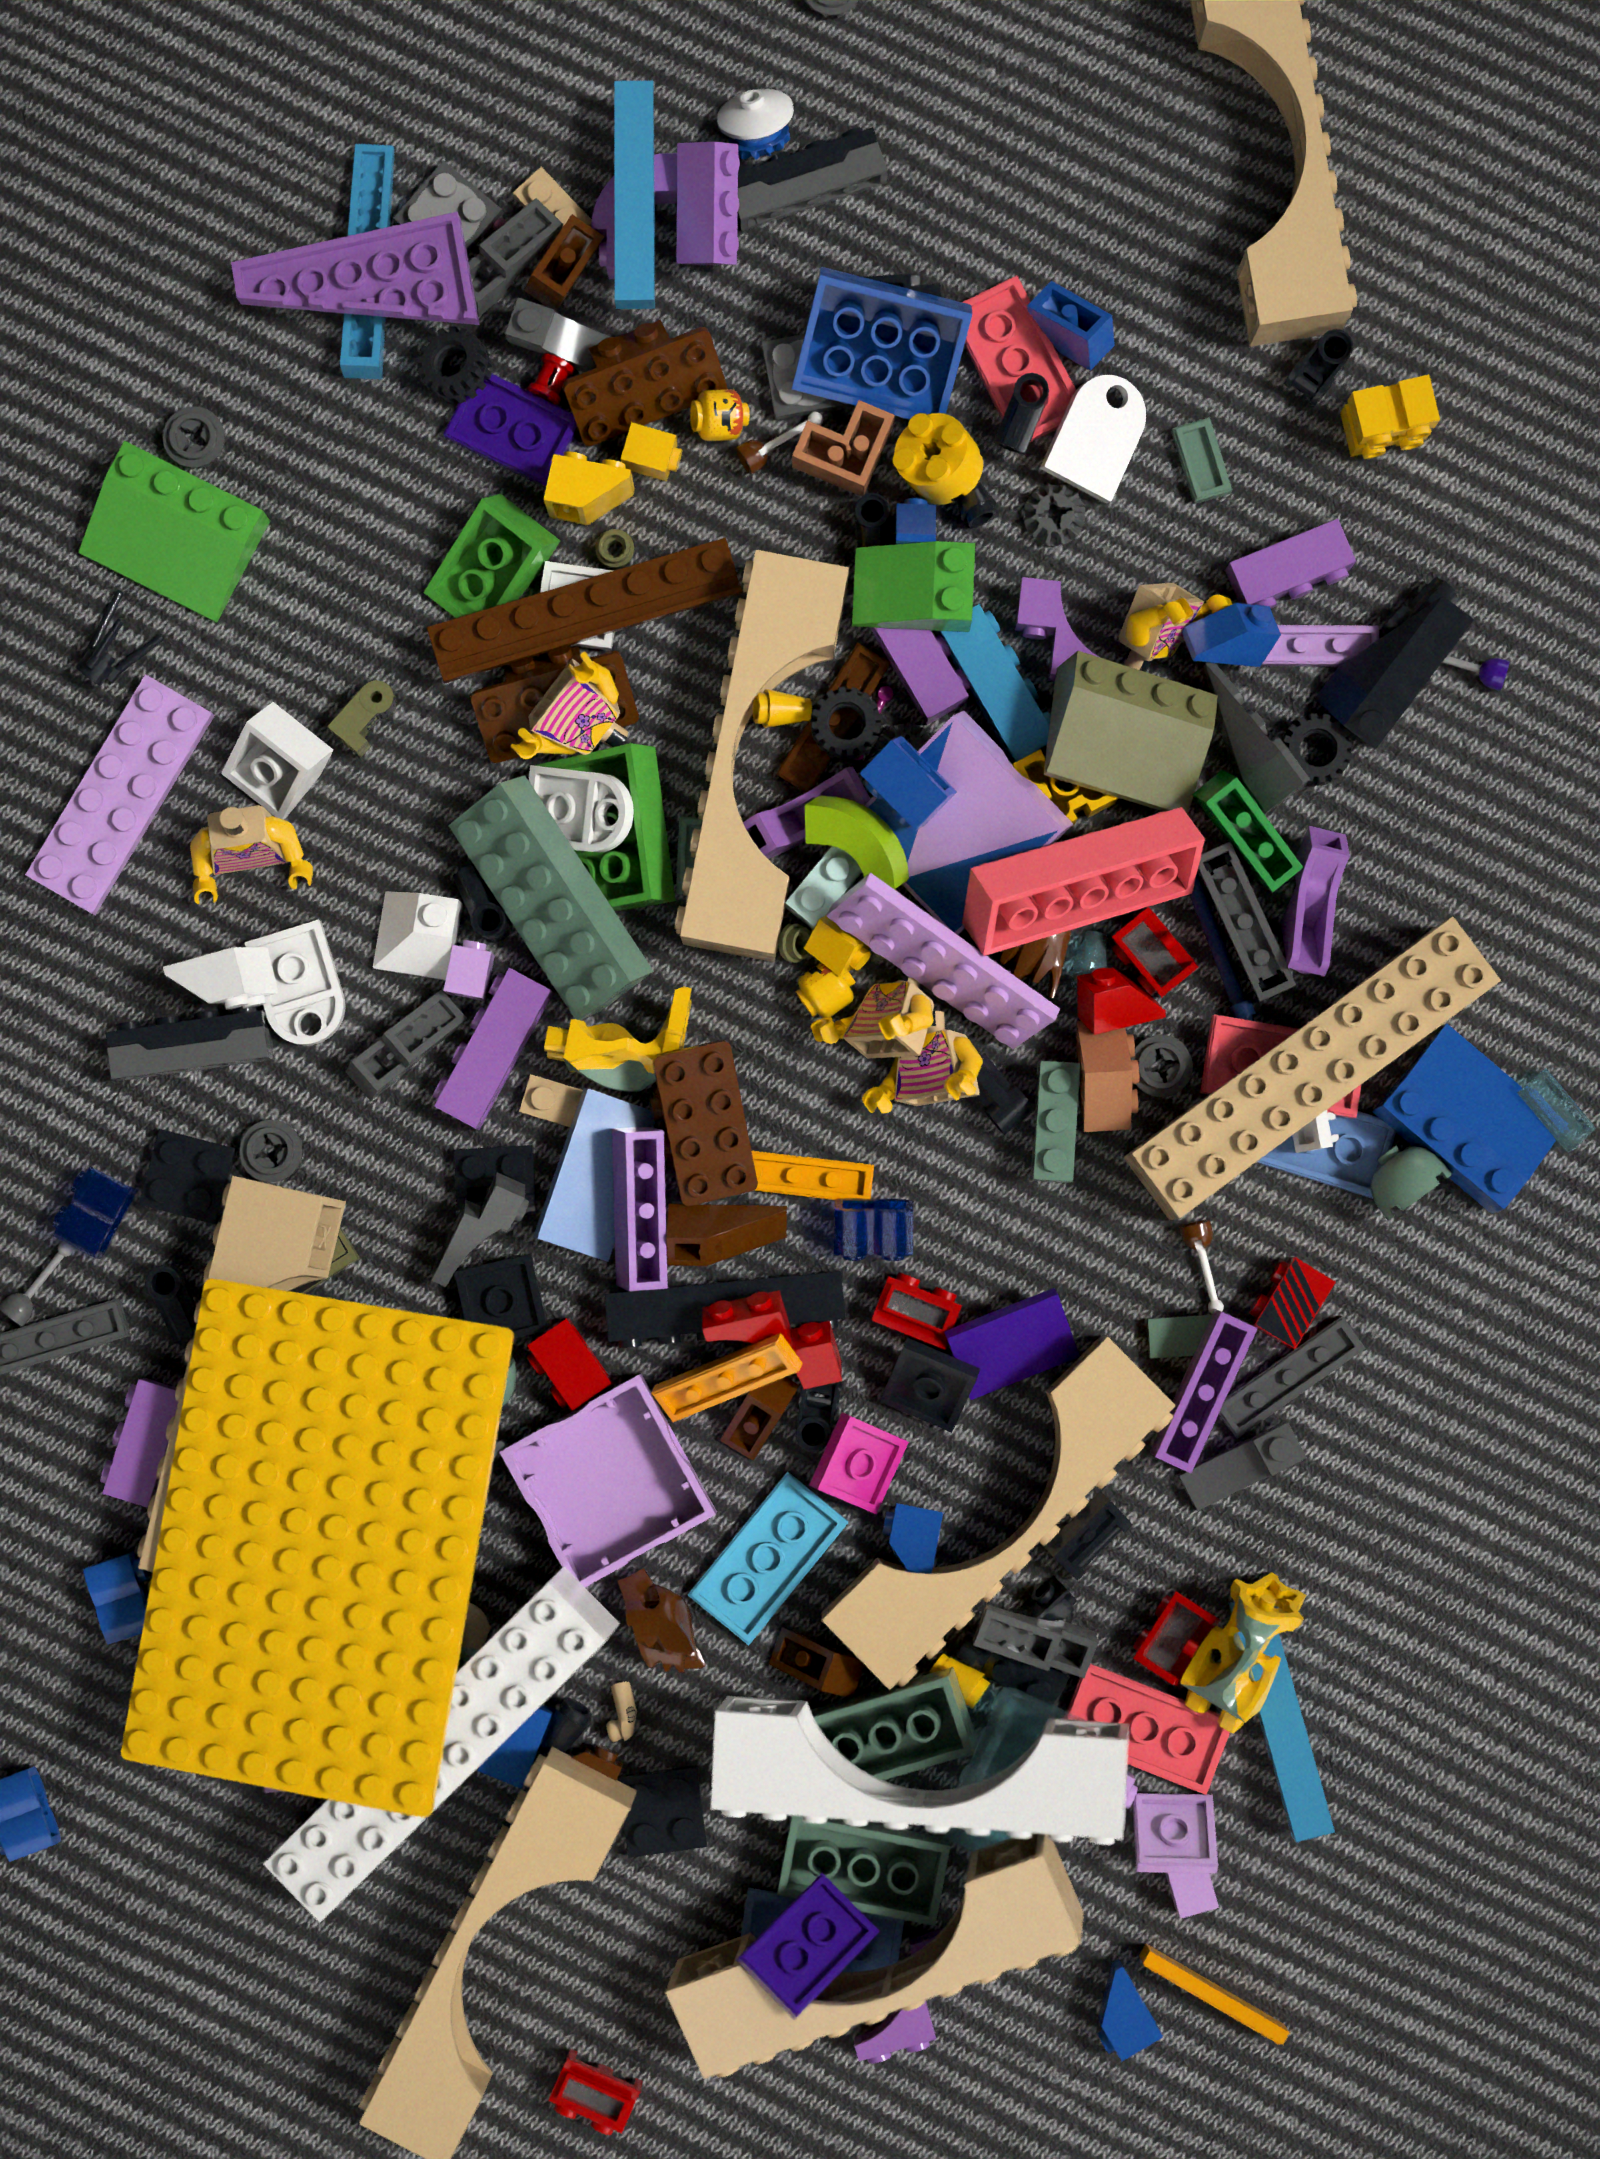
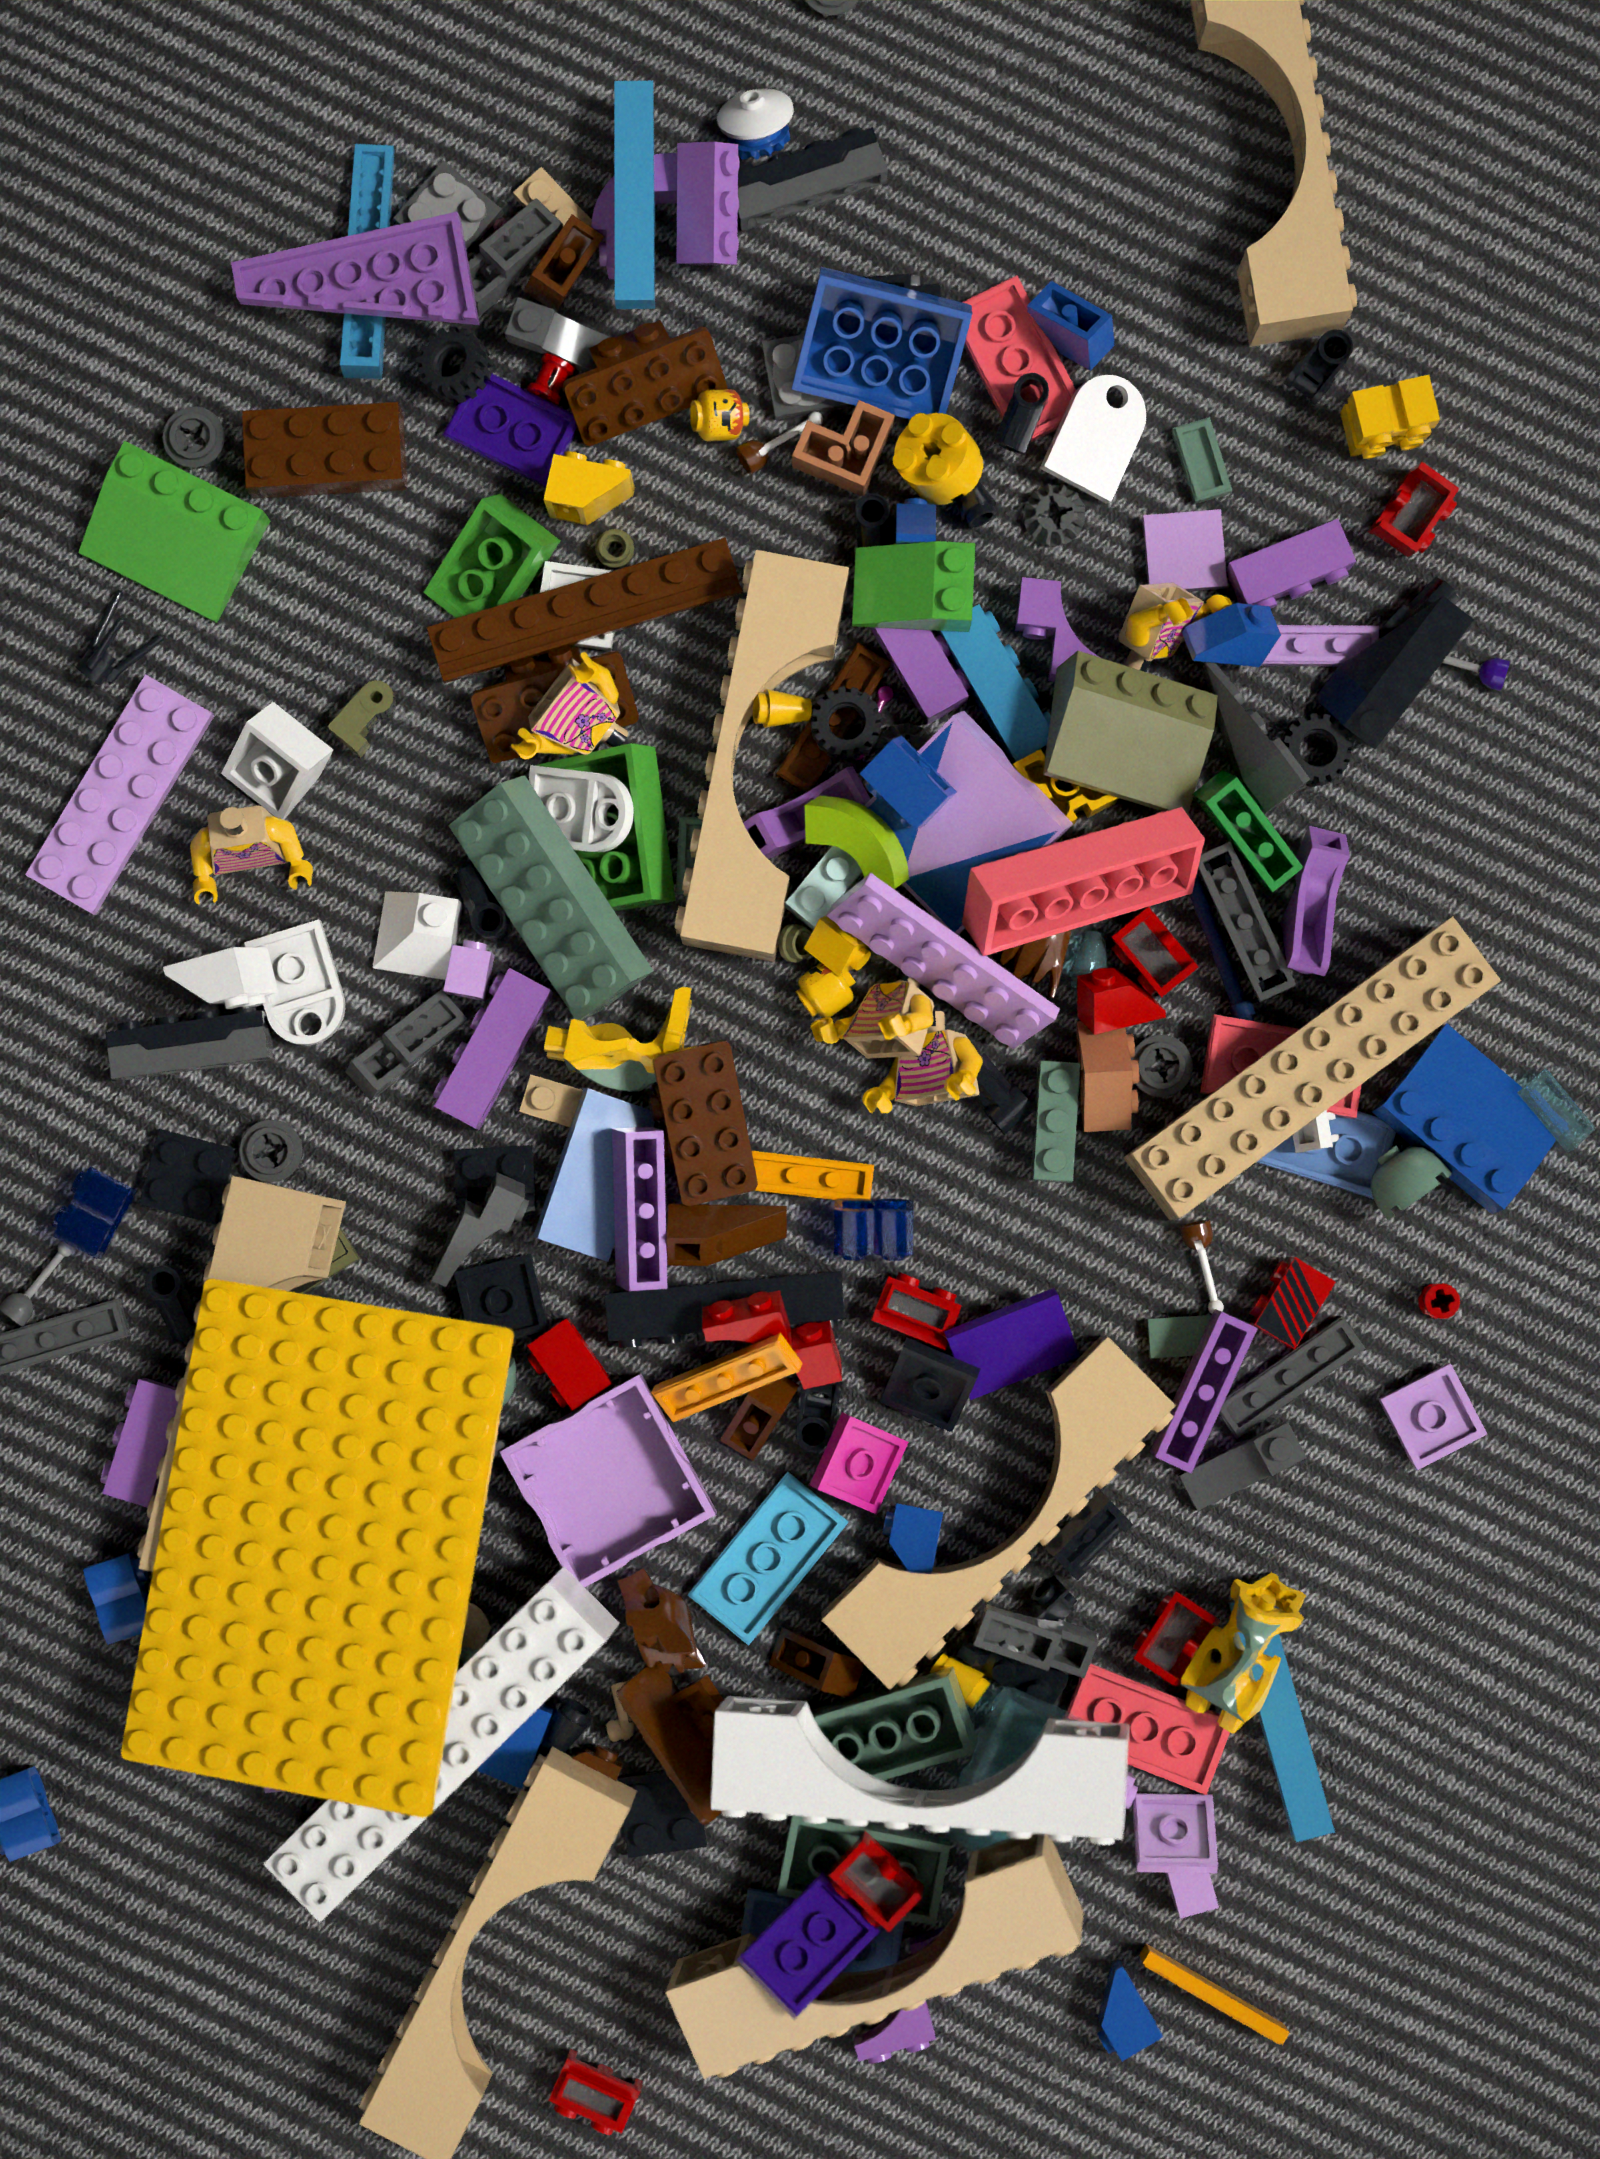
(324, 450): none -> reddish brown brick
(651, 452): yellow brick -> none
(678, 1730): none -> reddish brown bracket
(876, 1882): none -> red window
(1185, 549): none -> lavender tile
(1415, 510): none -> red window
(1432, 1416): none -> lavender plate
(1448, 1308): none -> red bush

